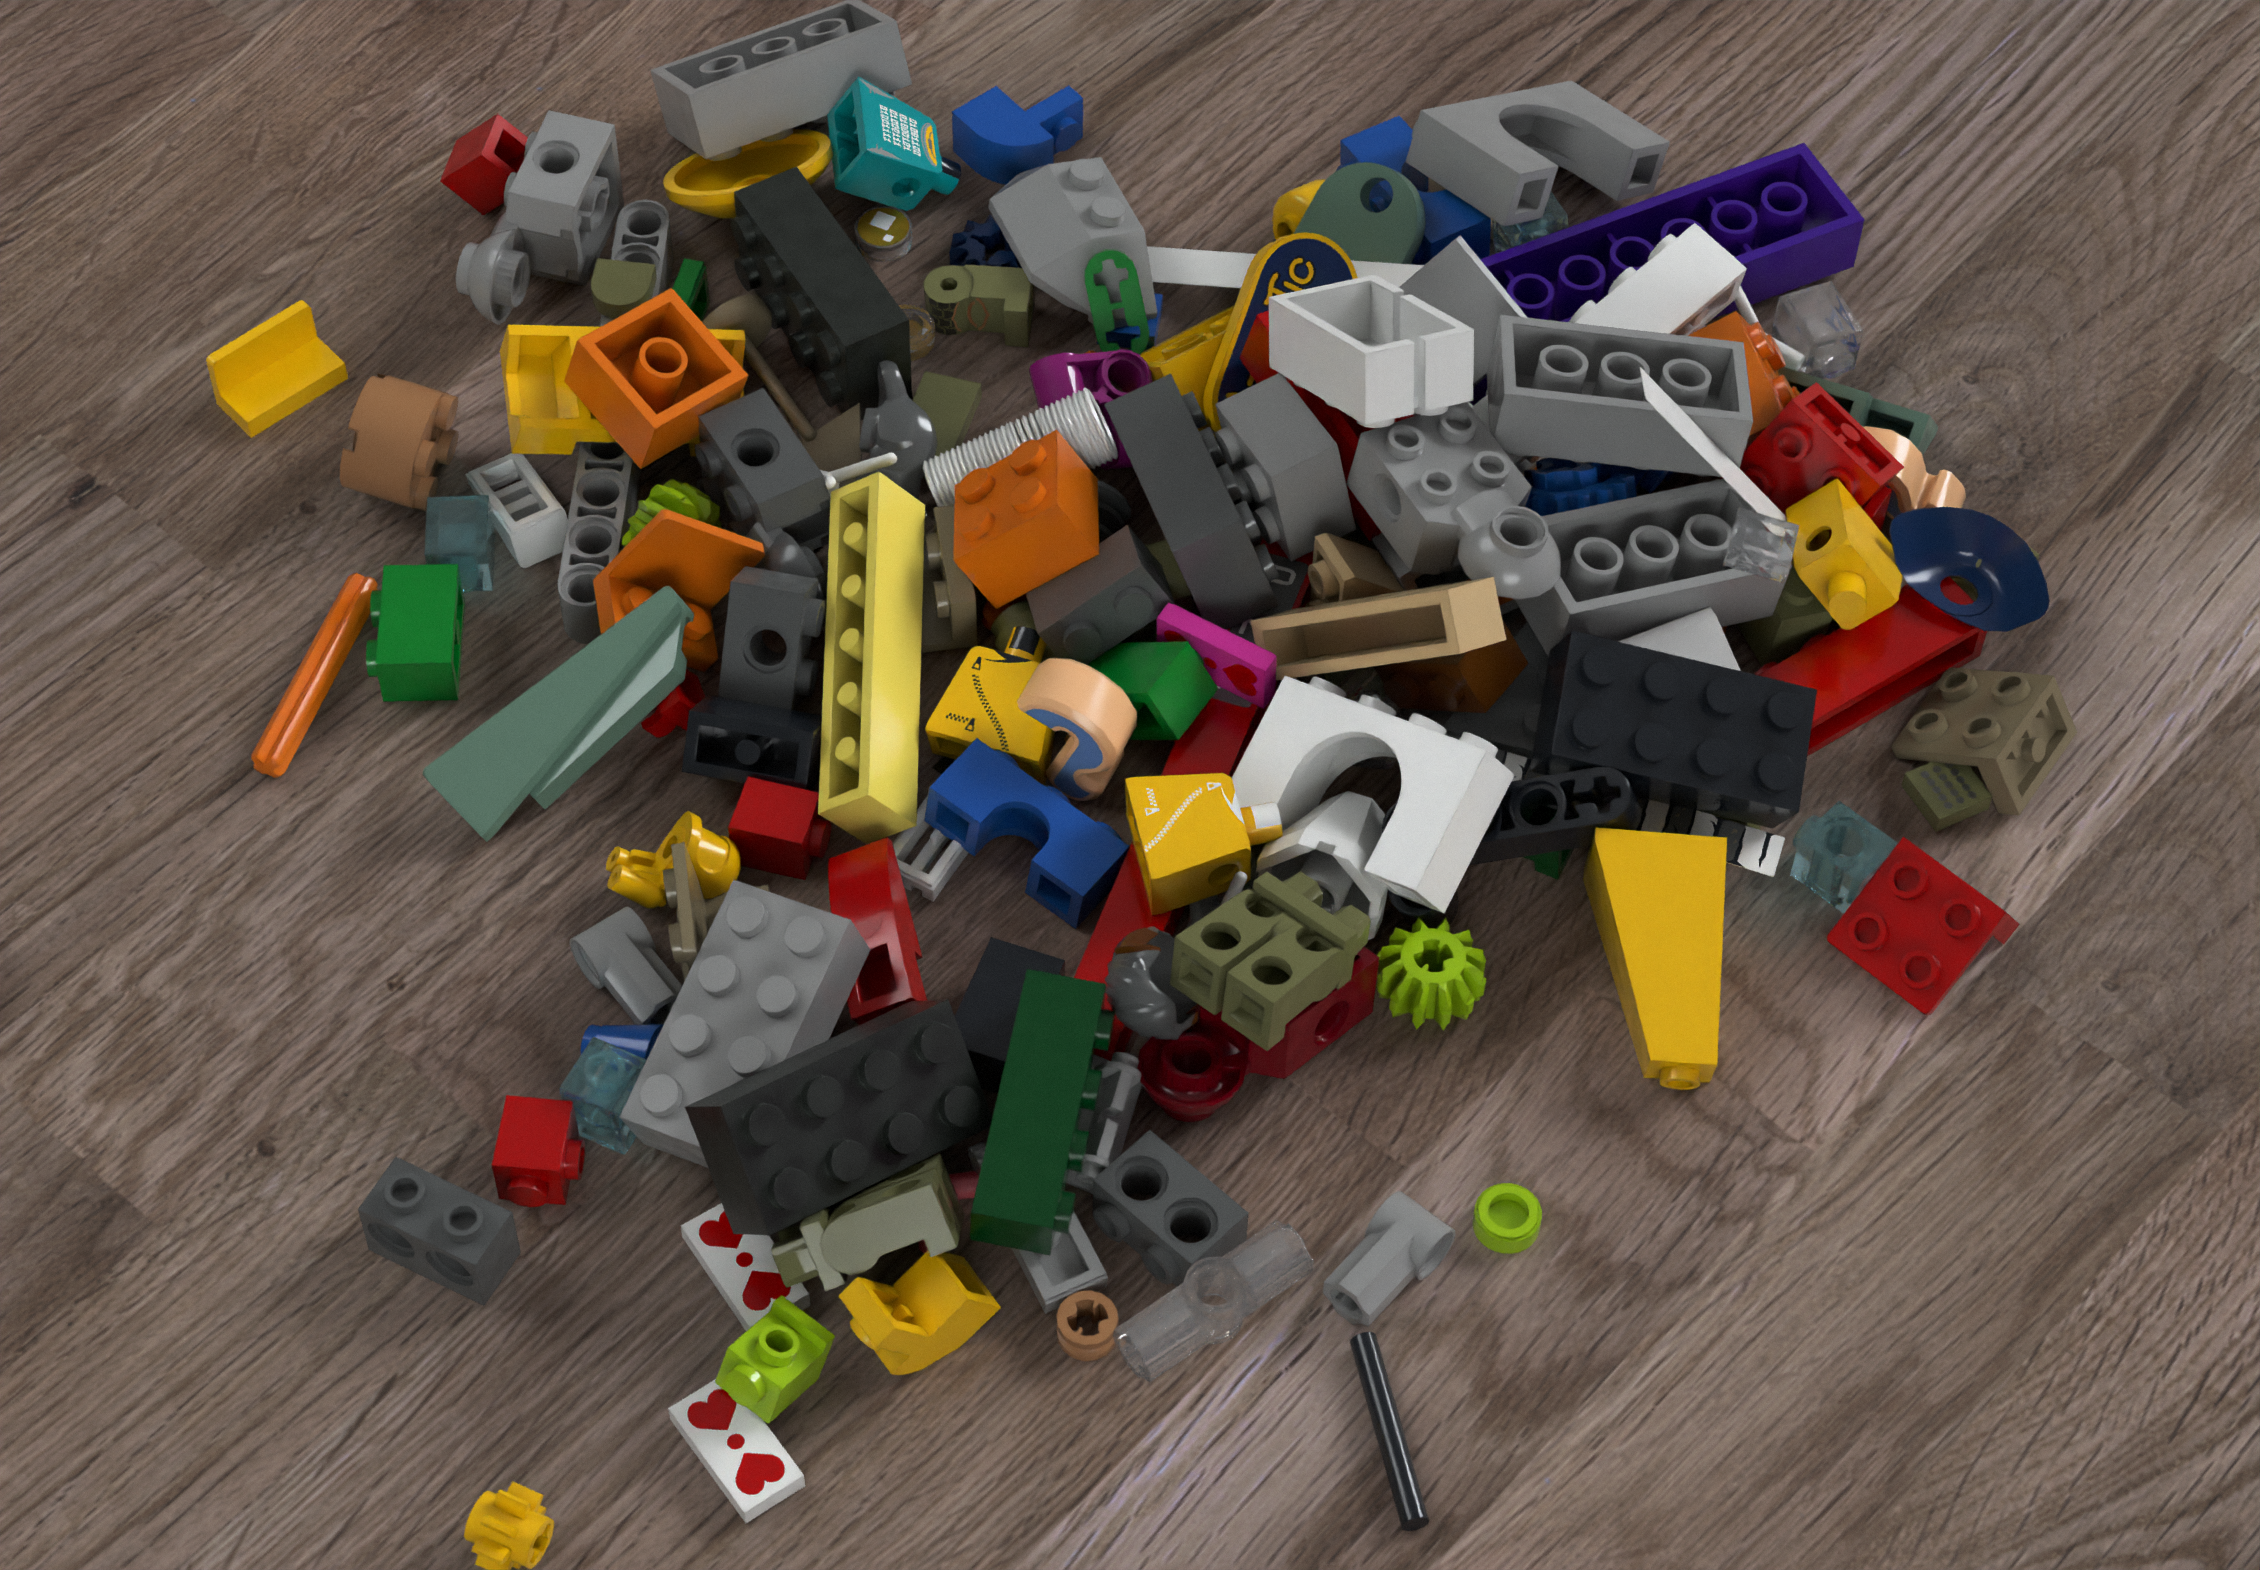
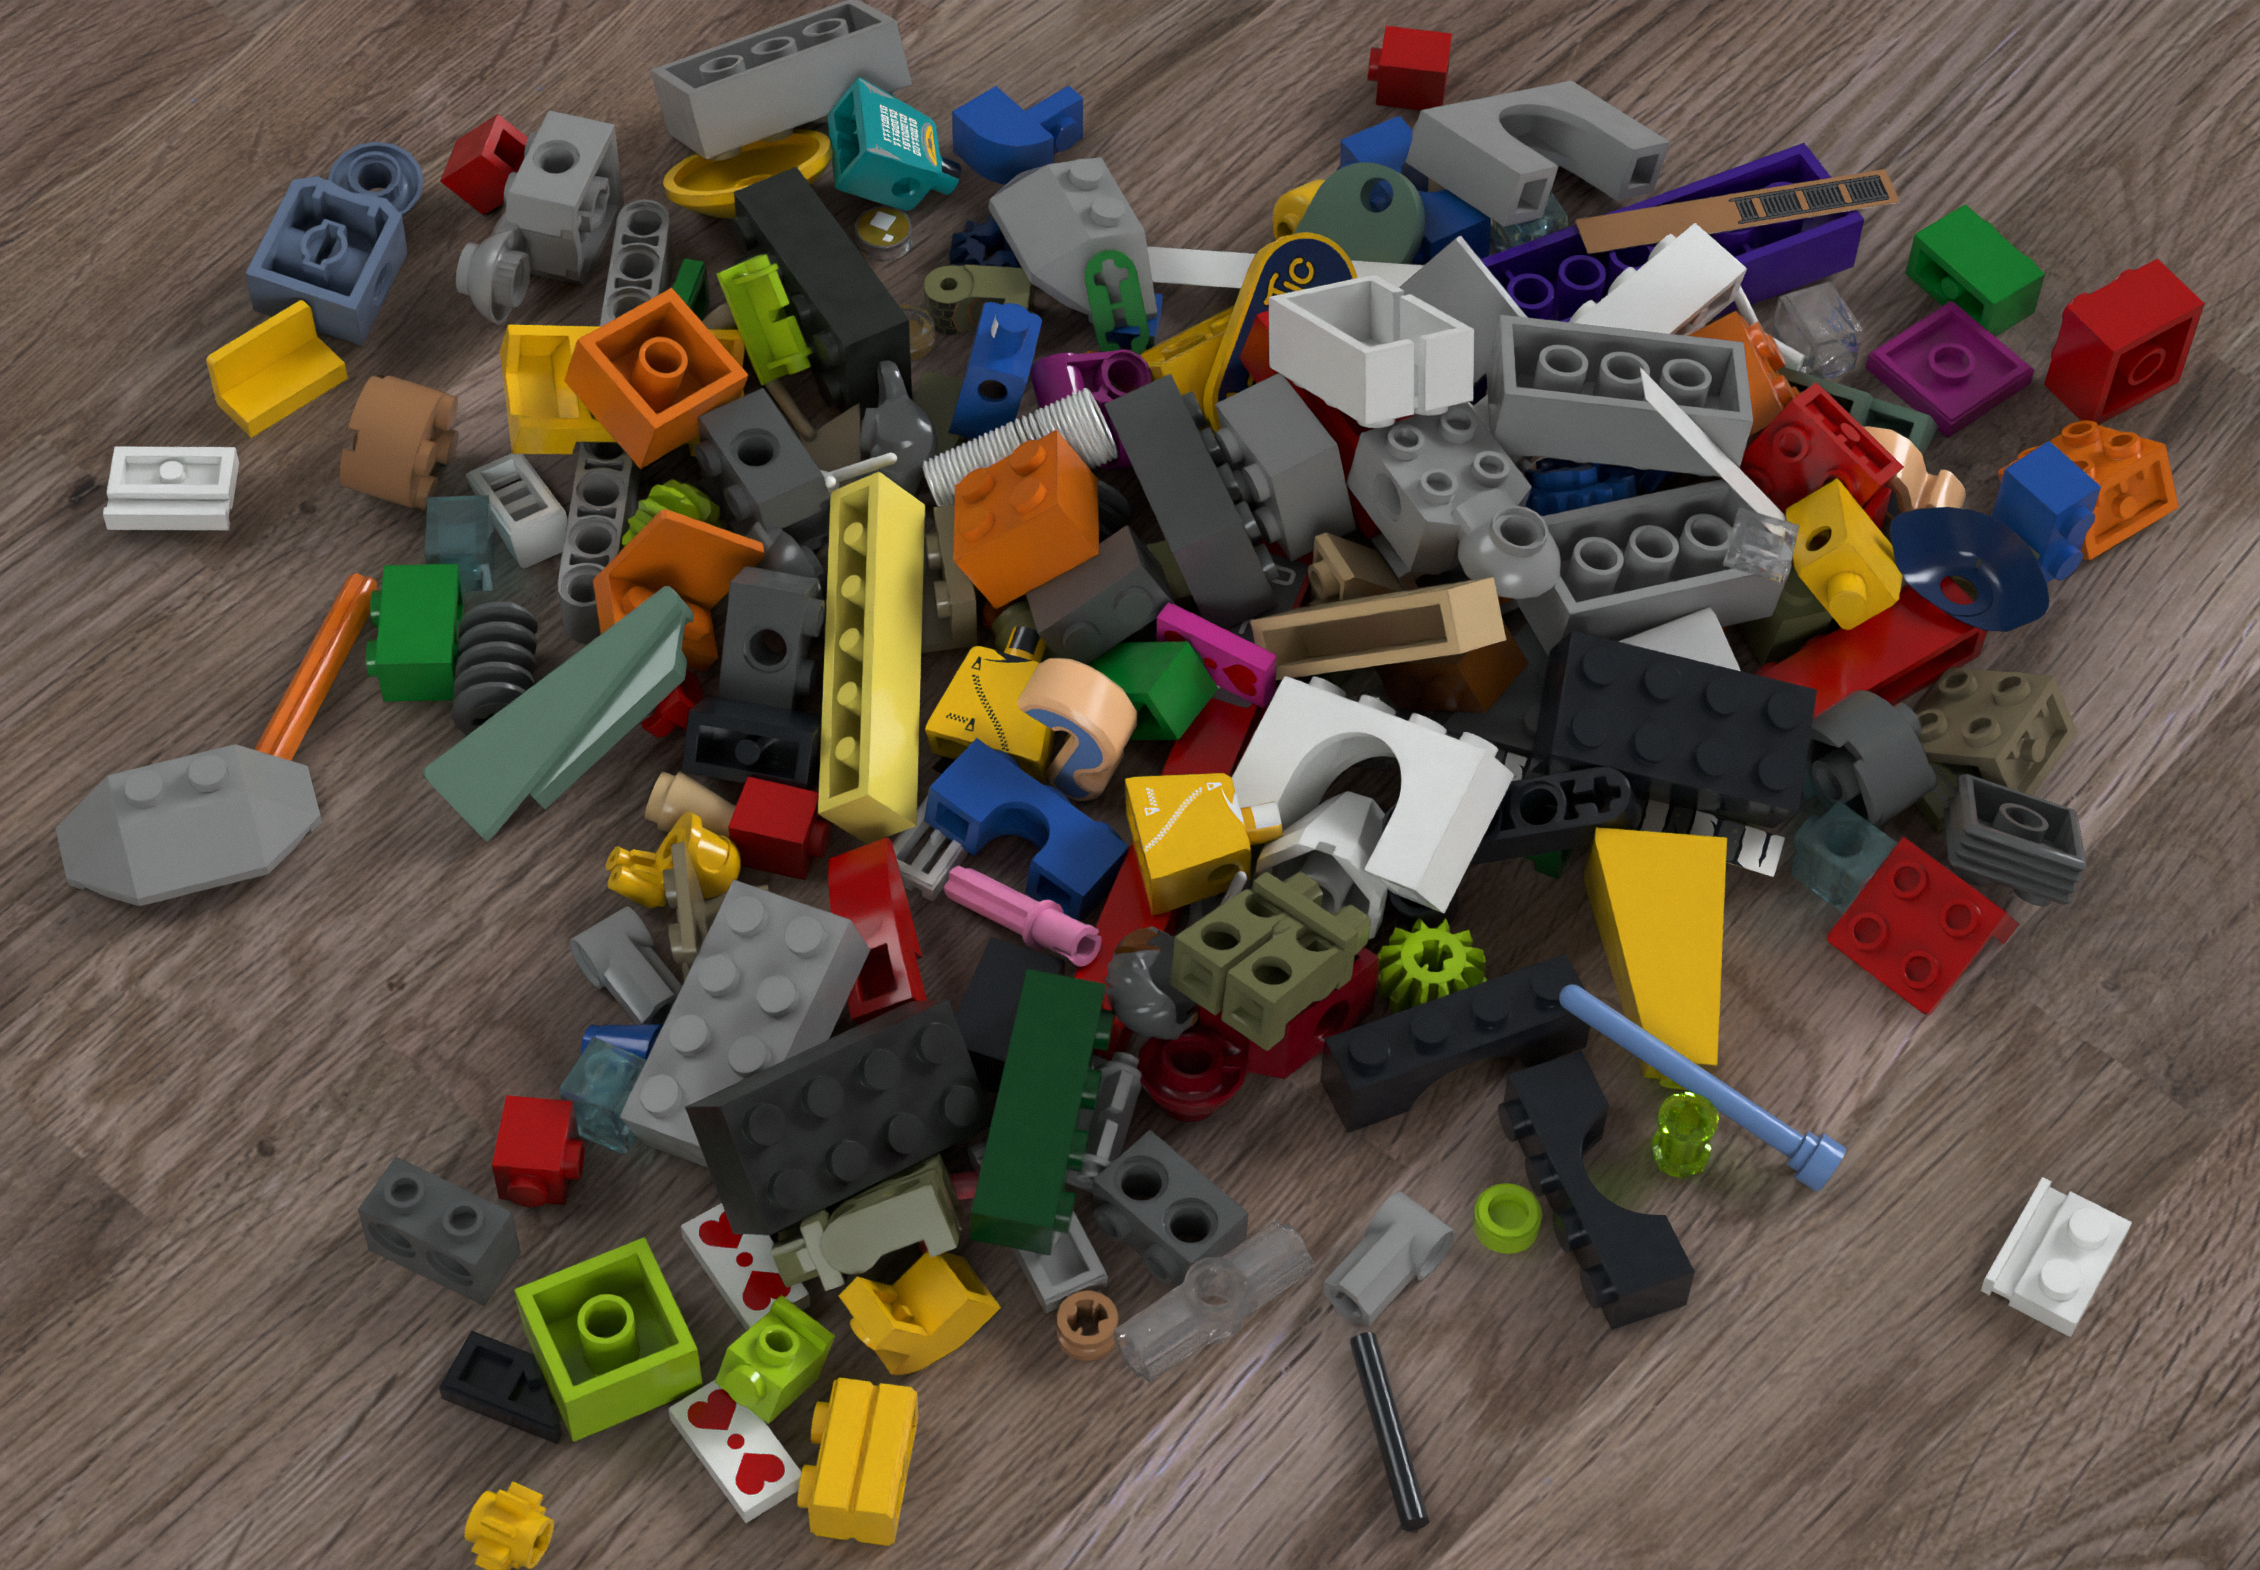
(171, 488): none -> white plate
(187, 825): none -> light grey wedge
(339, 241): none -> sand blue brick
(492, 661): none -> dark grey piece
(502, 1386): none -> black tile
(609, 1339): none -> lime brick
(621, 286): olive tile -> none
(681, 793): none -> tan cone
(759, 313): none -> lime hinge
(861, 1461): none -> yellow brick
(999, 352): none -> blue torso
(1039, 923): none -> bright pink axle
(1393, 1060): none -> black arch
(1411, 68): none -> red brick
(1626, 1257): none -> black arch
(1684, 1134): none -> clear neon green bush
(1738, 210): none -> medium nougat sticker
(1807, 1154): none -> medium blue piece
(1867, 758): none -> dark grey brick
(1949, 368): none -> magenta tile
(1976, 269): none -> green brick
(2014, 841): none -> dark grey brick
(2049, 507): none -> blue brick
(2056, 1257): none -> white plate
(2123, 342): none -> red brick
(2132, 479): none -> orange bracket

